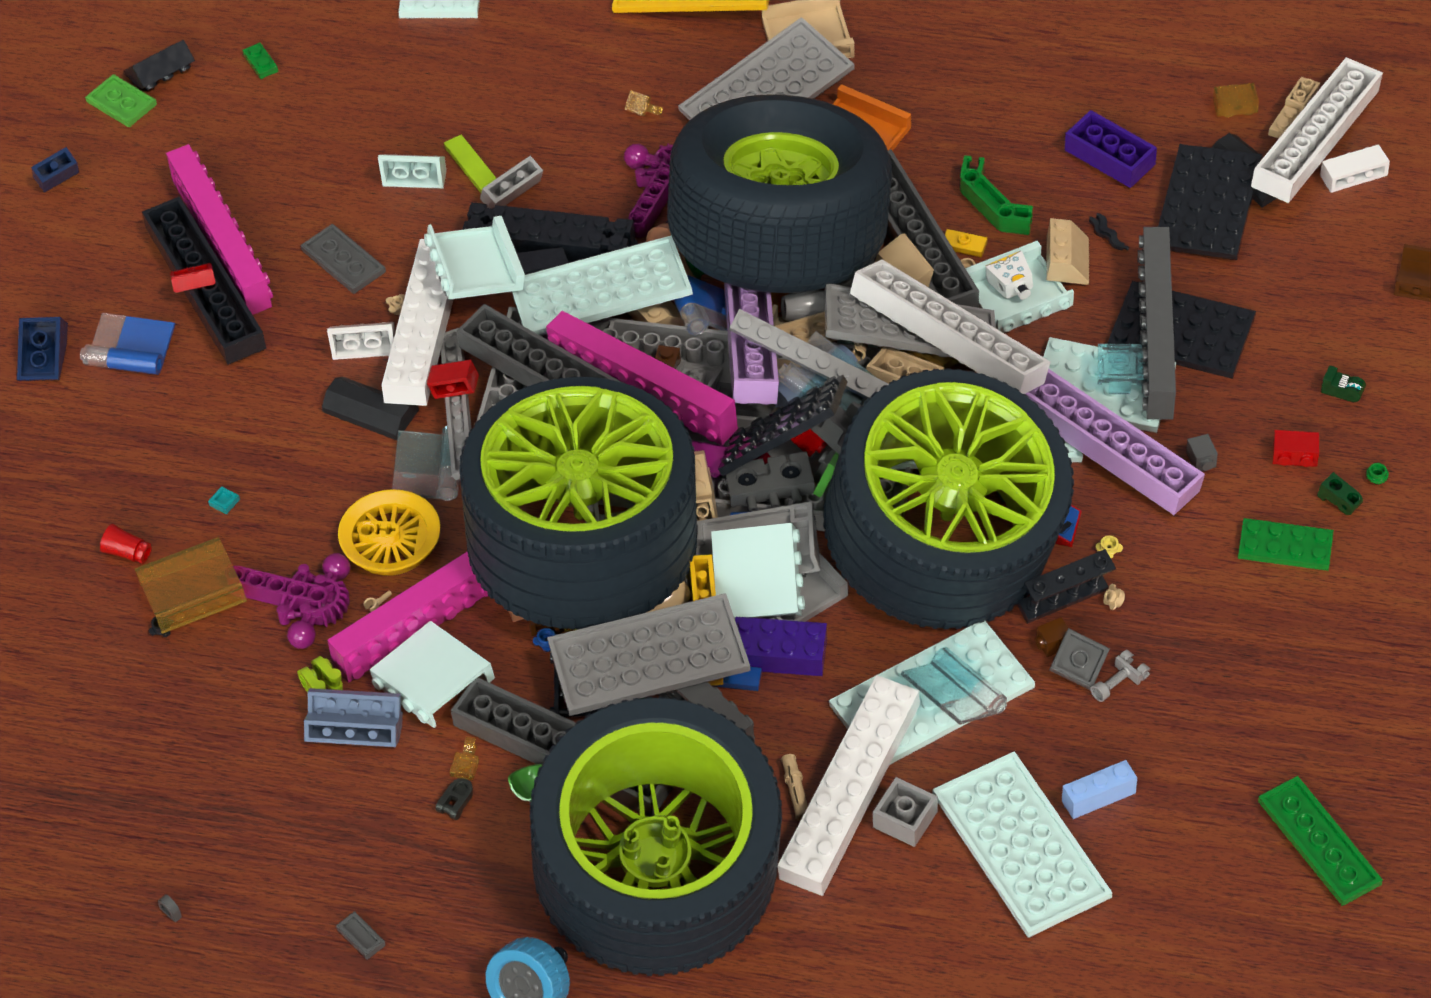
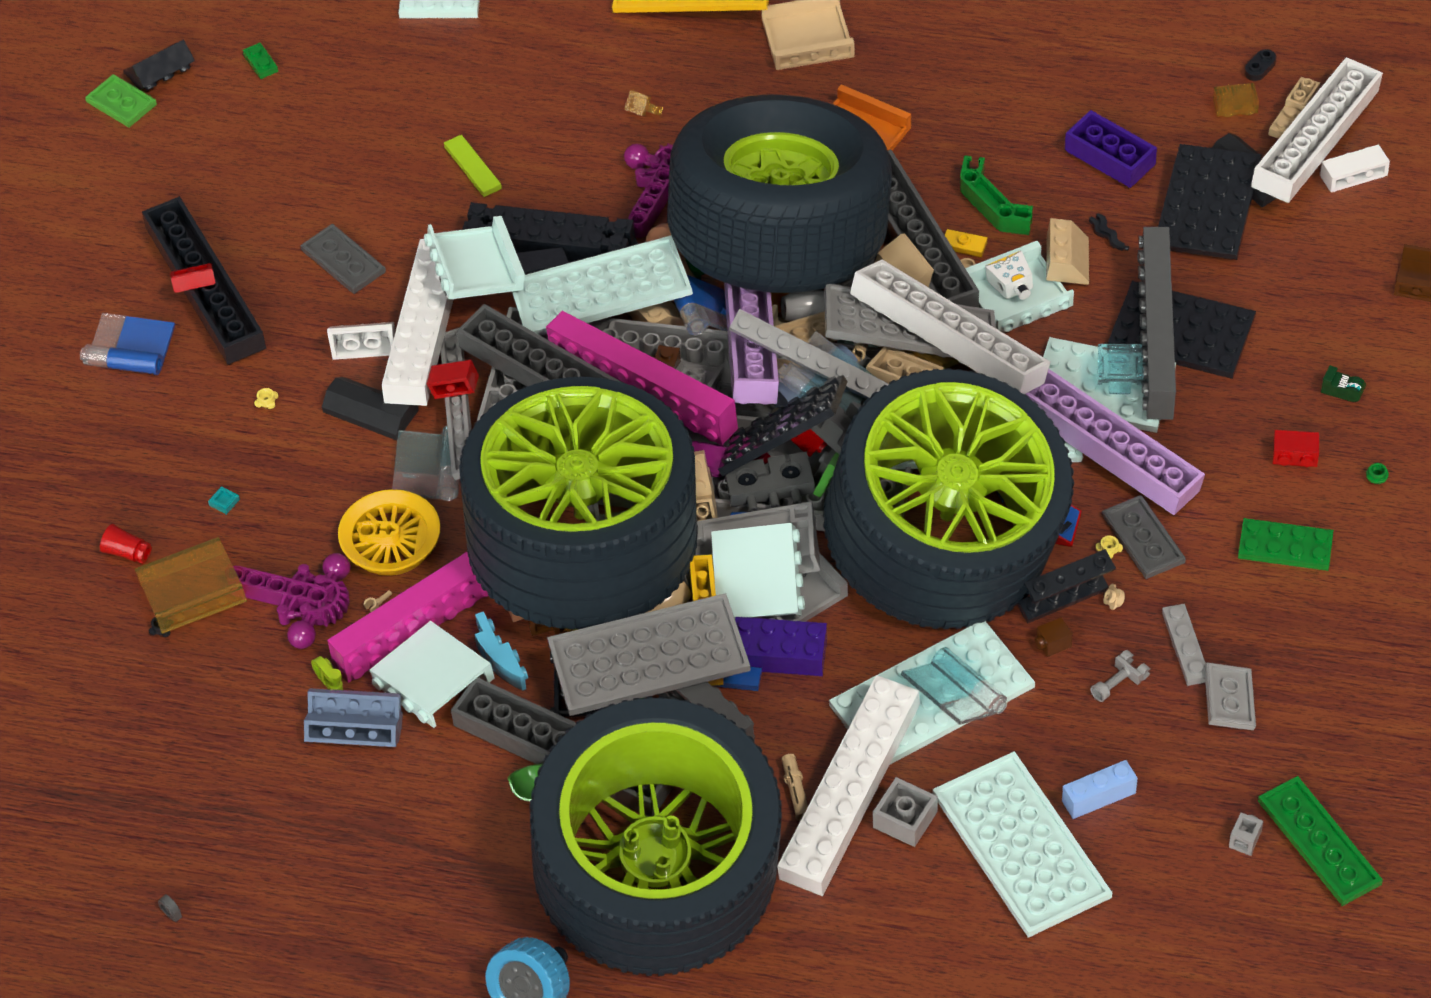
(41, 348): dark blue slope -> none
(55, 169): dark blue brick -> none
(219, 228): dark pink brick -> none
(266, 398): none -> light yellow plate
(310, 679): lime plate -> none
(360, 935): dark grey tile -> none
(395, 303): tan plate -> none
(412, 171): light aqua slope -> none
(458, 791): pearl dark grey plate -> none
(465, 763): clear yellow plate -> none
(500, 655): none -> medium azure slope
(512, 183): light grey brick -> none
(541, 637): blue plate -> none
(789, 64): light grey plate -> none
(1079, 659): dark grey tile -> none
(1143, 537): none -> dark grey tile
(1185, 643): none -> light grey plate
(1201, 452): dark grey brick -> none
(1230, 696): none -> light grey tile
(1245, 833): none -> light grey brick
(1260, 65): none -> black plate
(1340, 494): dark green leg -> none

